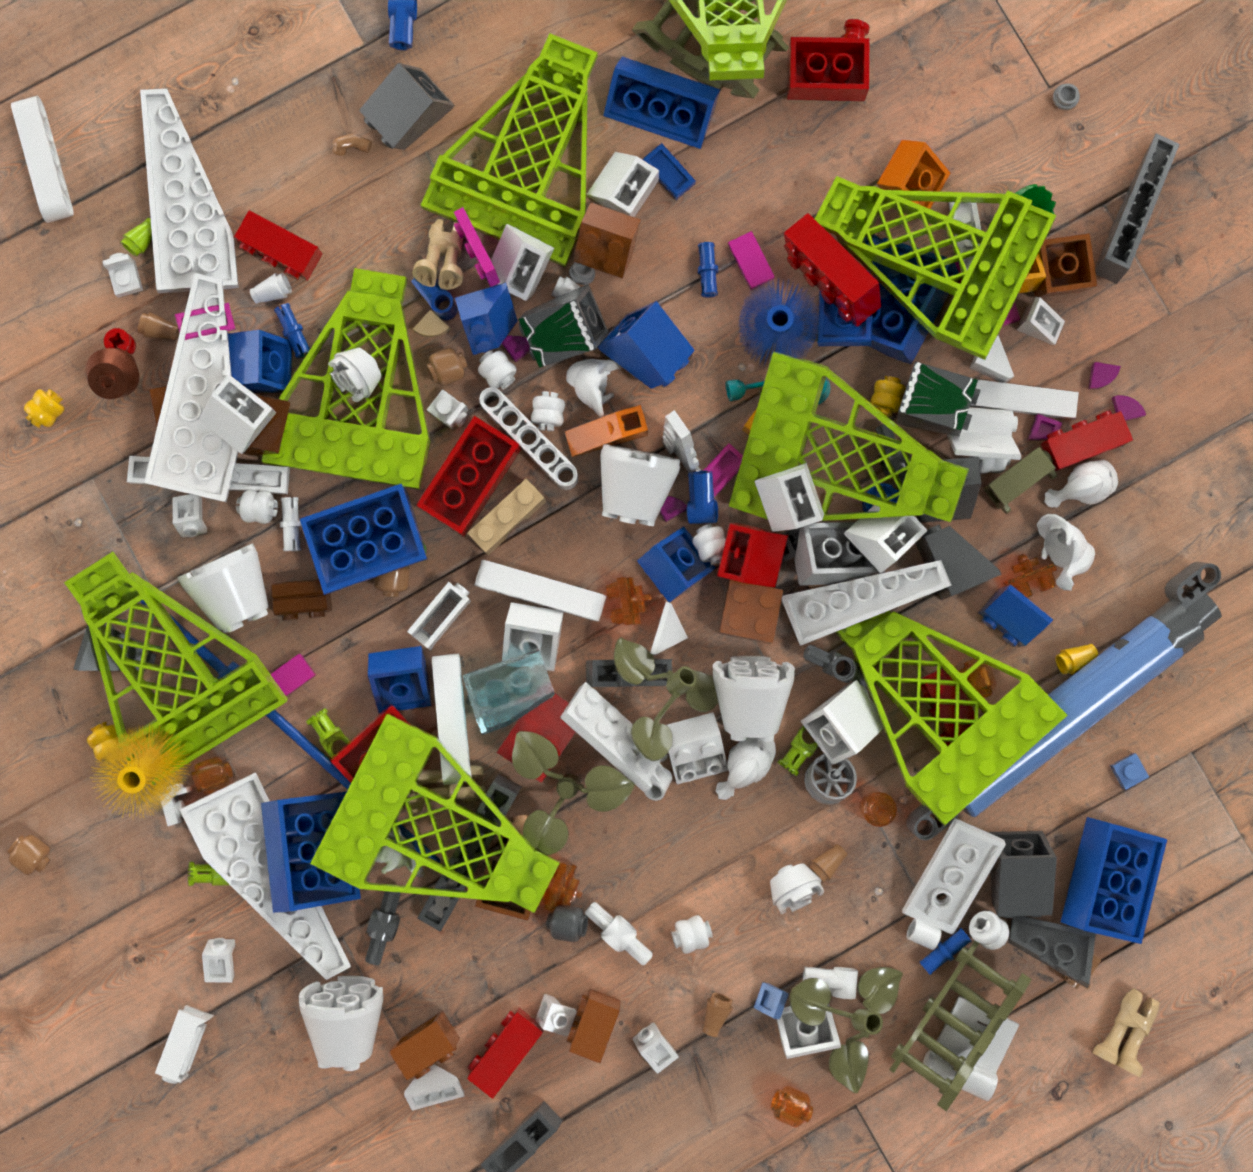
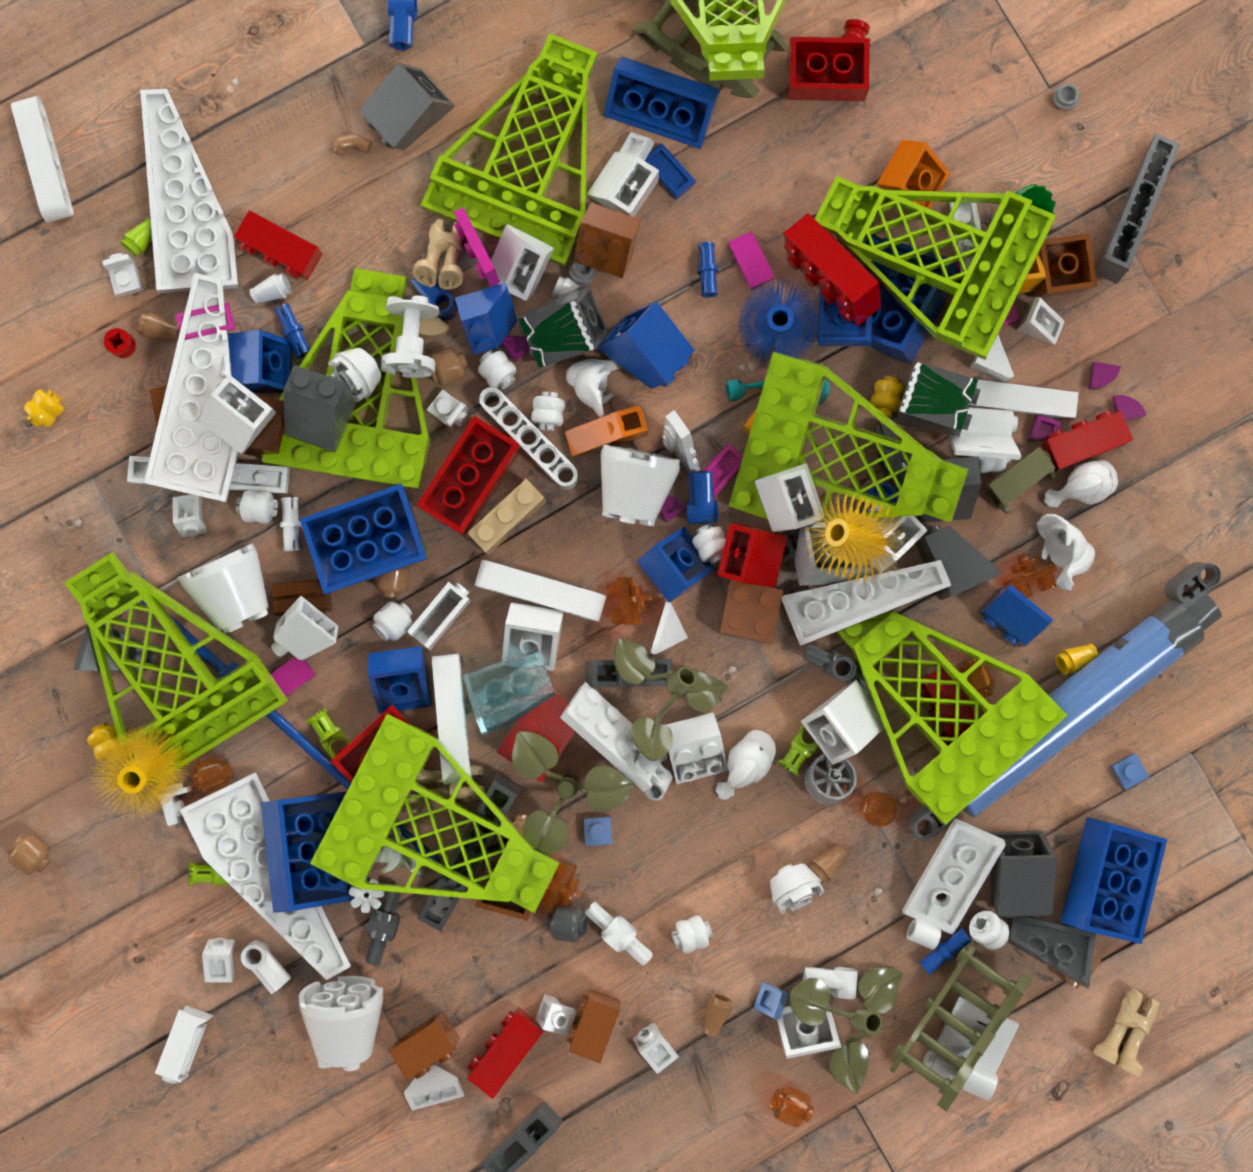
(112, 373): copper cone -> none
(267, 969): none -> white piece
(303, 631): none -> white torso
(316, 408): none -> dark grey slope
(366, 901): none -> white plant
(392, 621): none -> white head
(409, 346): none -> white piece
(598, 831): none -> medium blue plate
(637, 146): none -> white tile
(752, 695): white cone -> none
(855, 538): none -> yellow piece

